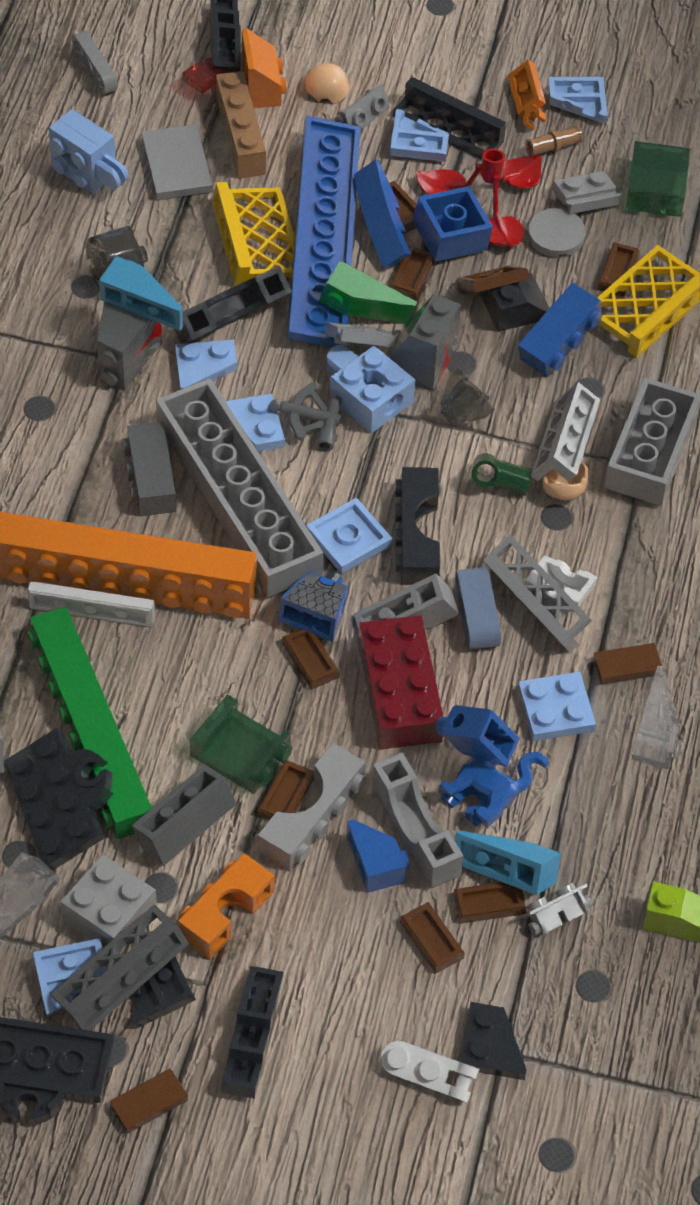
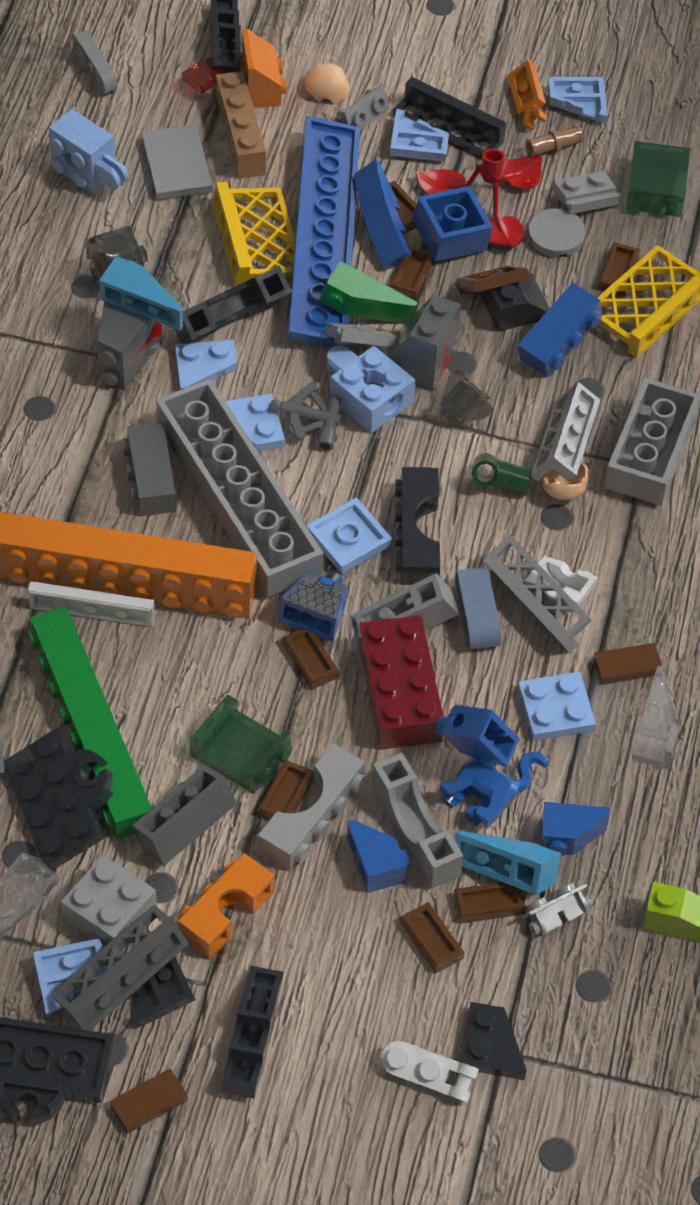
(571, 826): none -> blue slope

